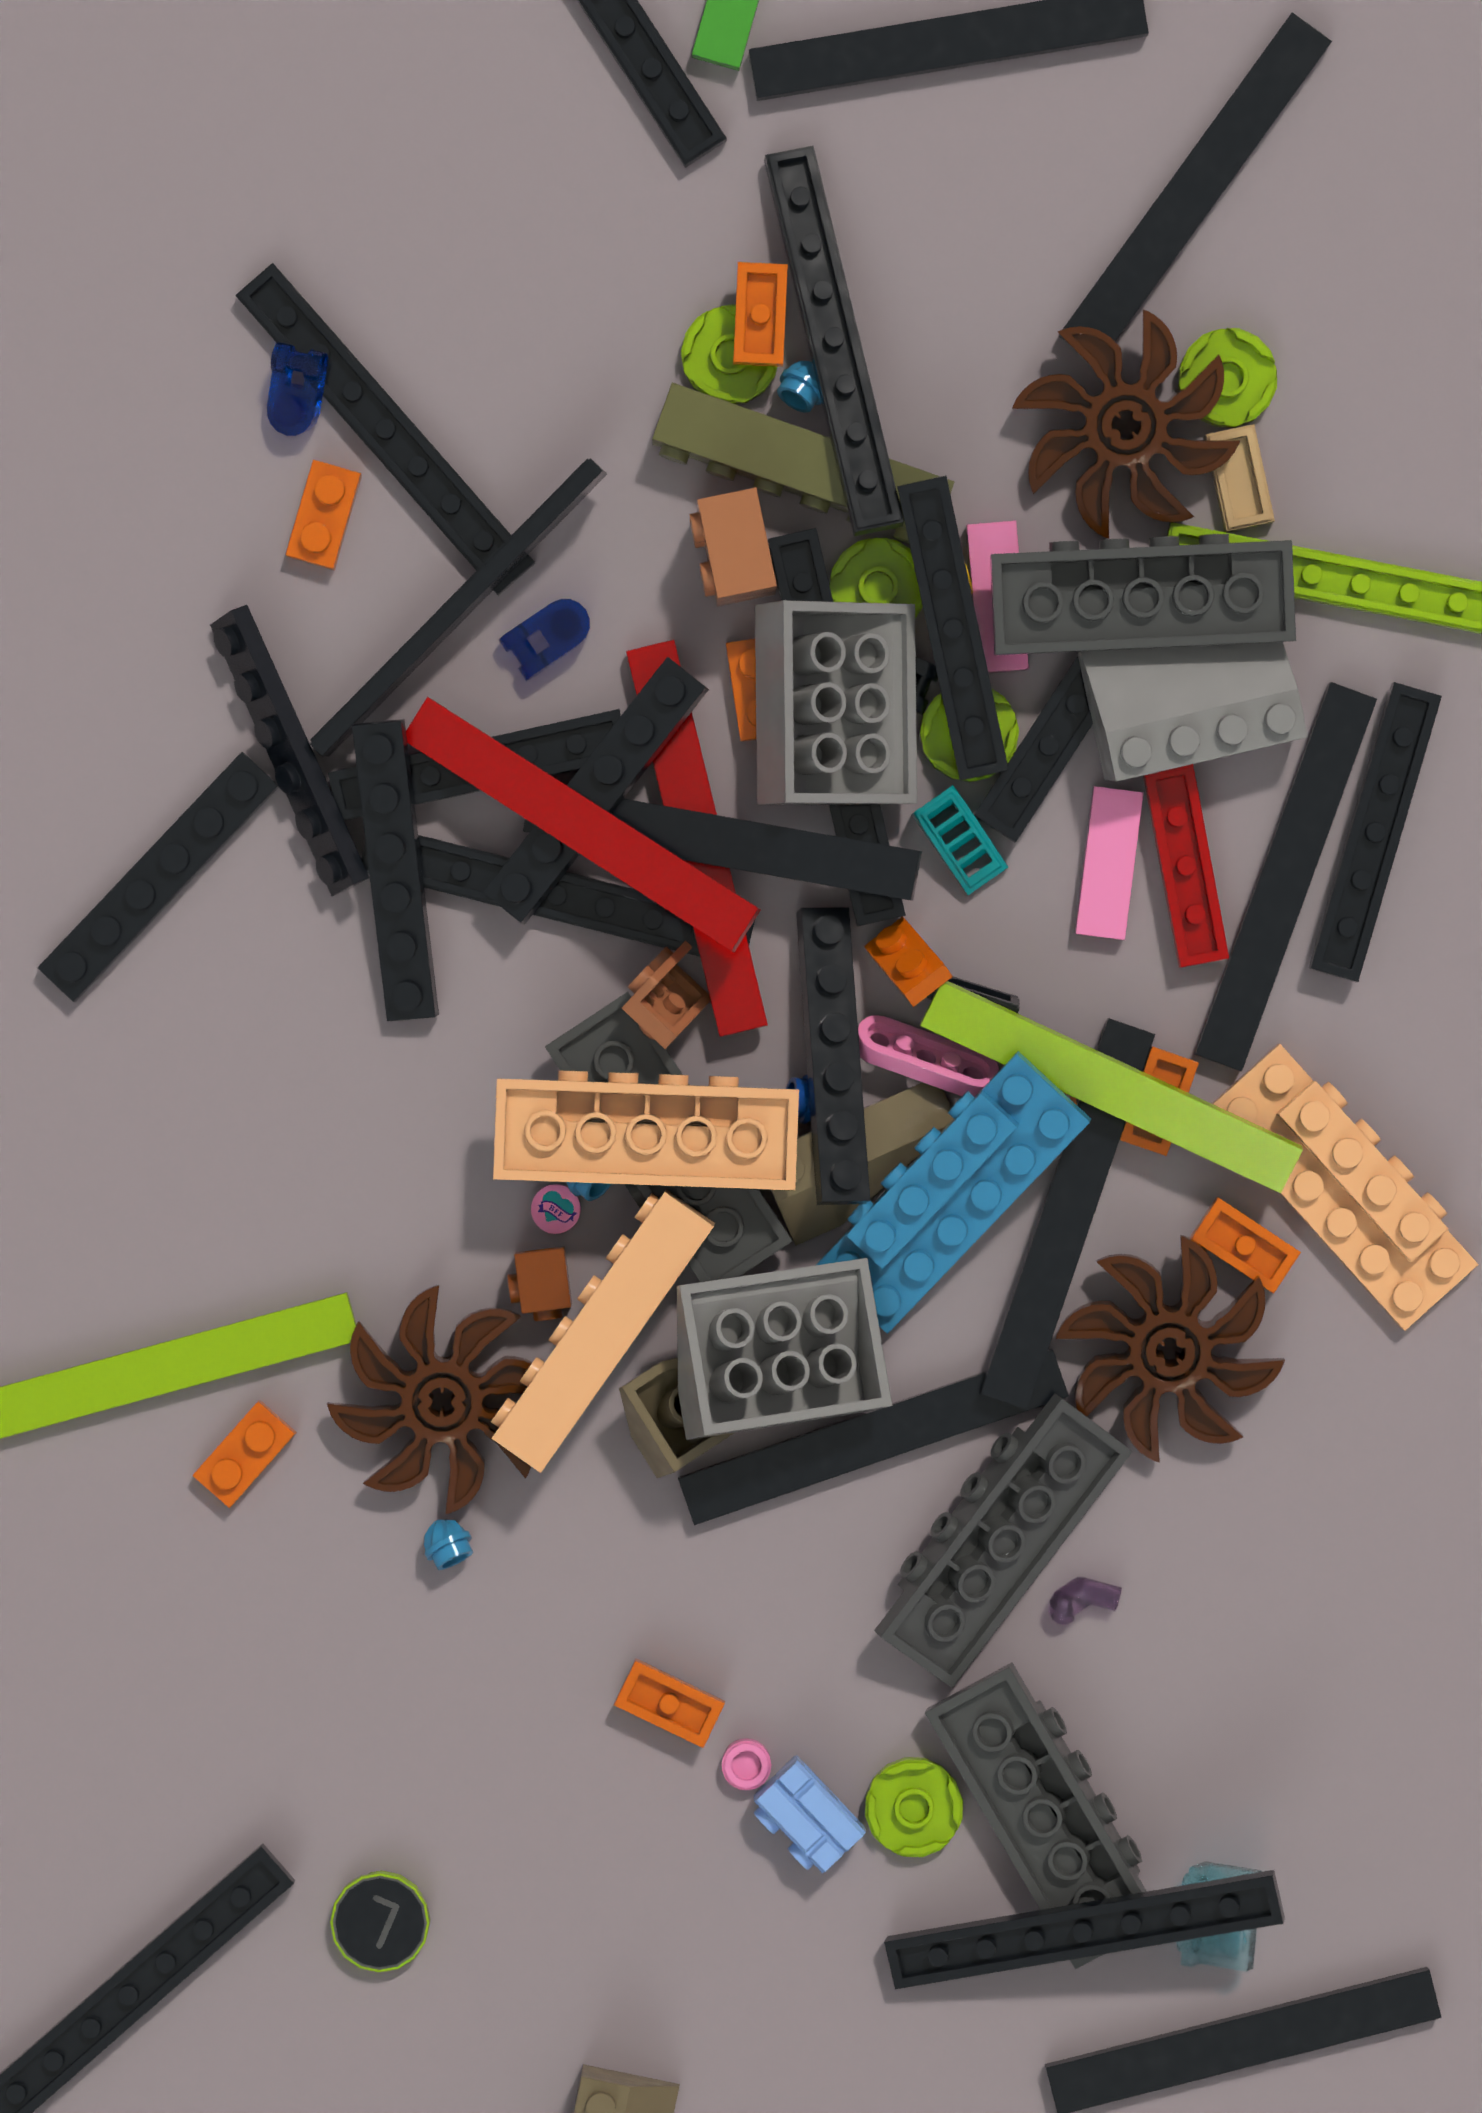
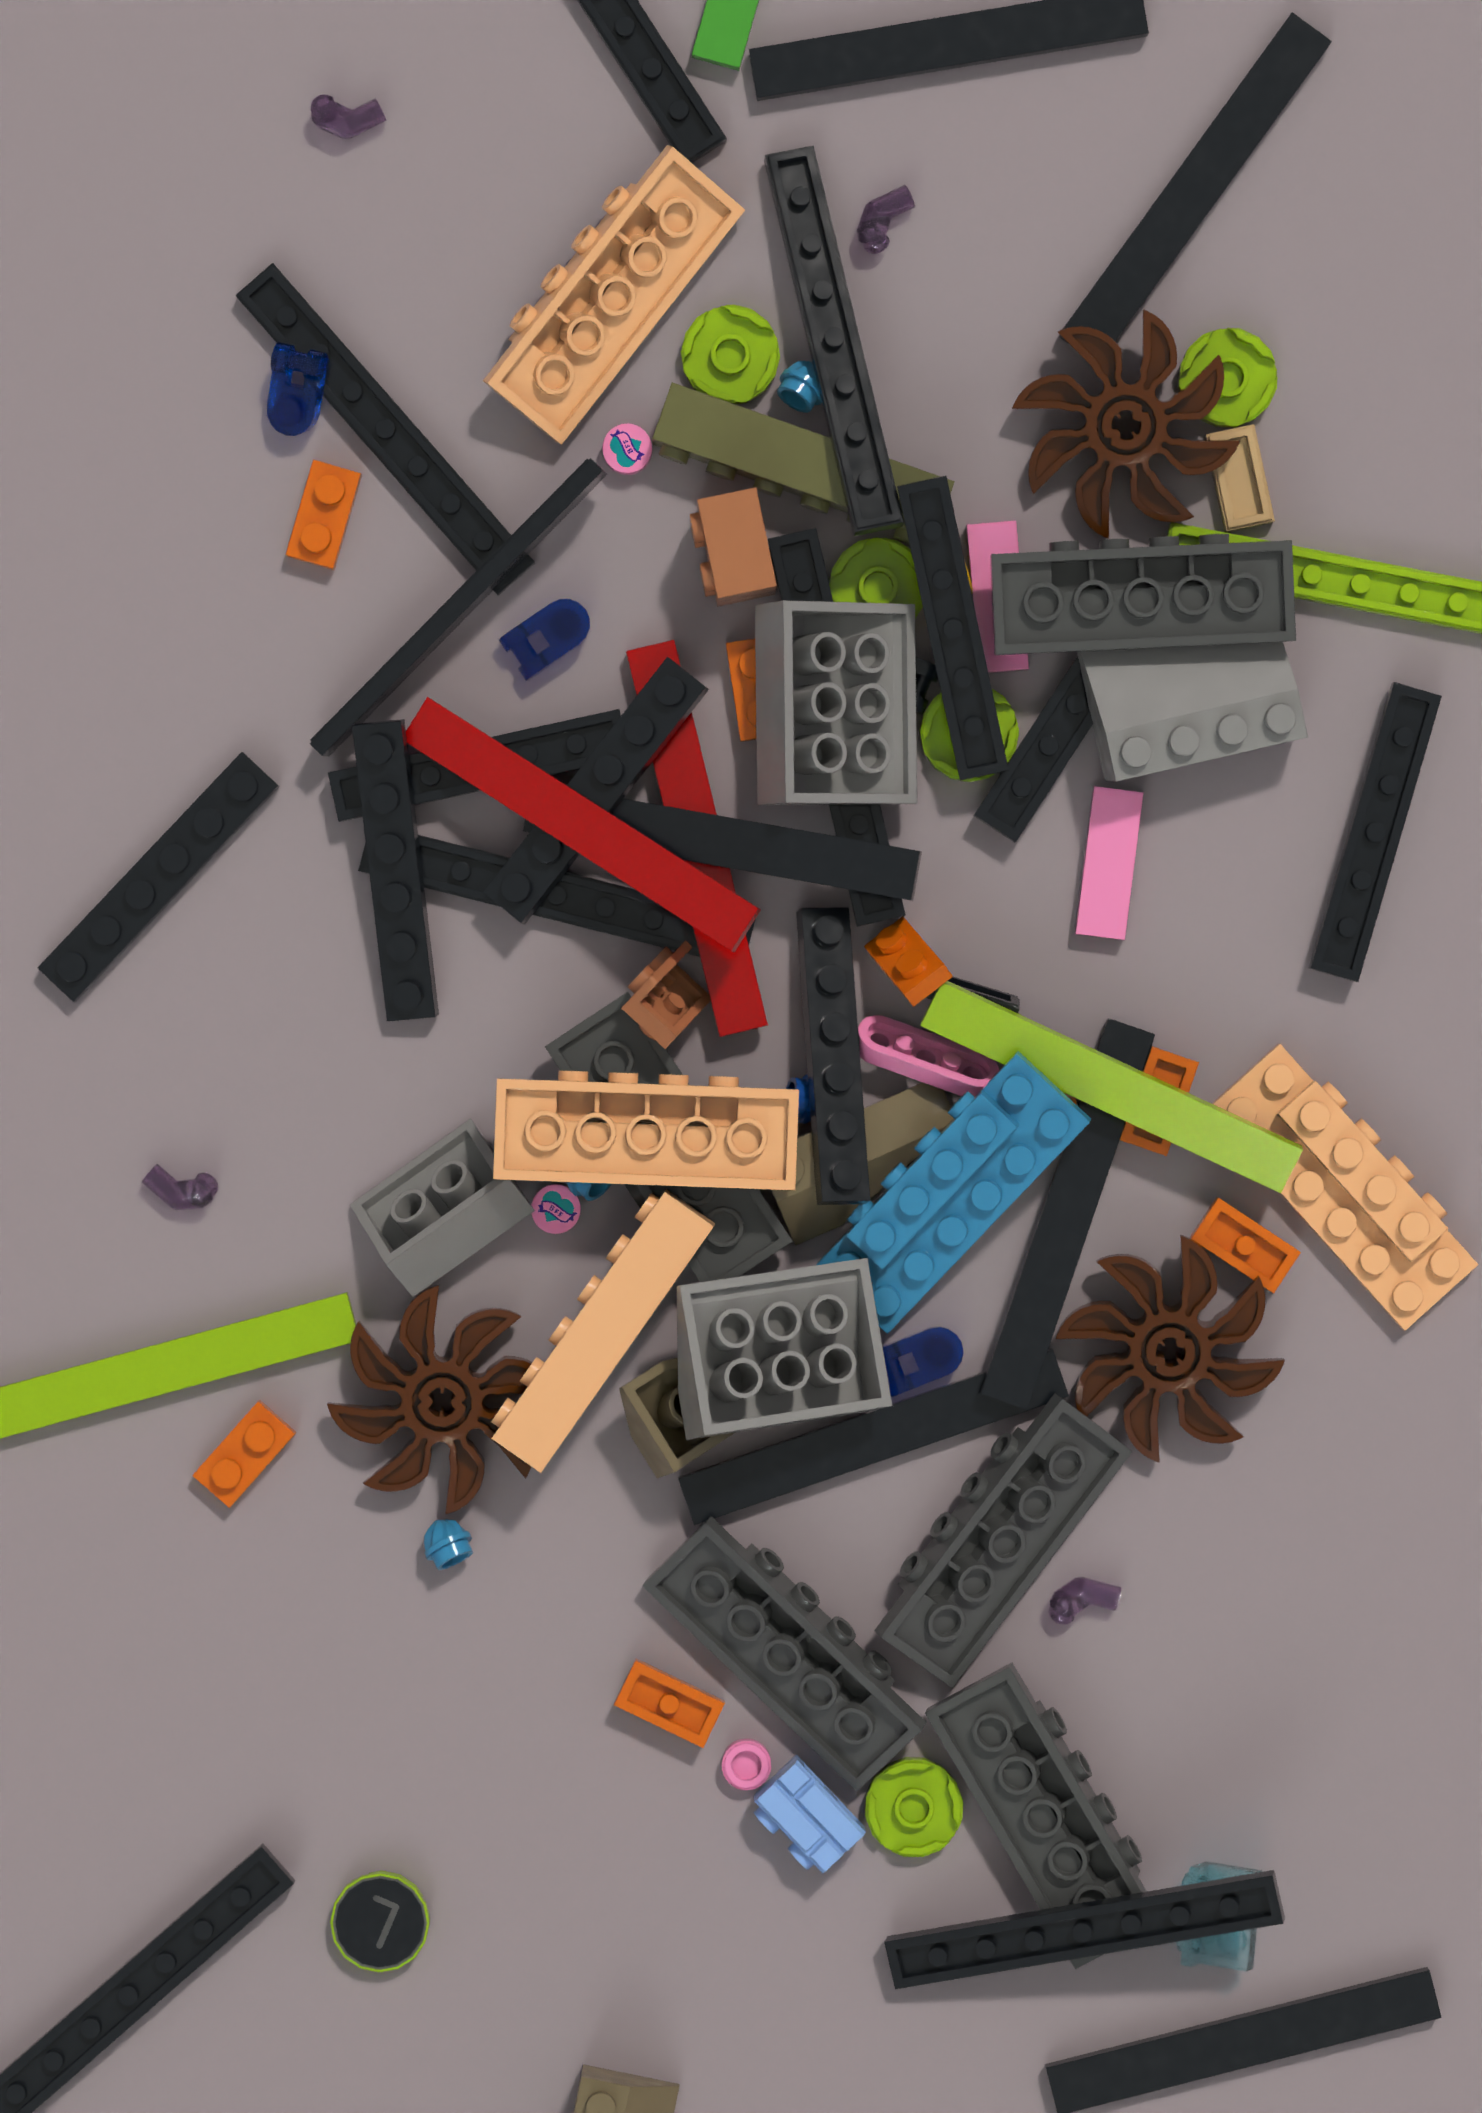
(181, 1194): none -> clear purple arm
(289, 750): black plate -> none
(345, 121): none -> clear purple arm
(440, 1208): none -> light grey slope
(541, 1283): dark orange brick -> none
(611, 292): none -> light nougat plate
(627, 449): none -> bright pink tile
(760, 314): orange plate -> none
(787, 1650): none -> dark grey plate
(877, 217): none -> clear purple arm
(935, 1352): none -> clear blue plate
(937, 805): teal slope -> none
(1186, 866): red plate -> none
(1285, 876): black tile -> none

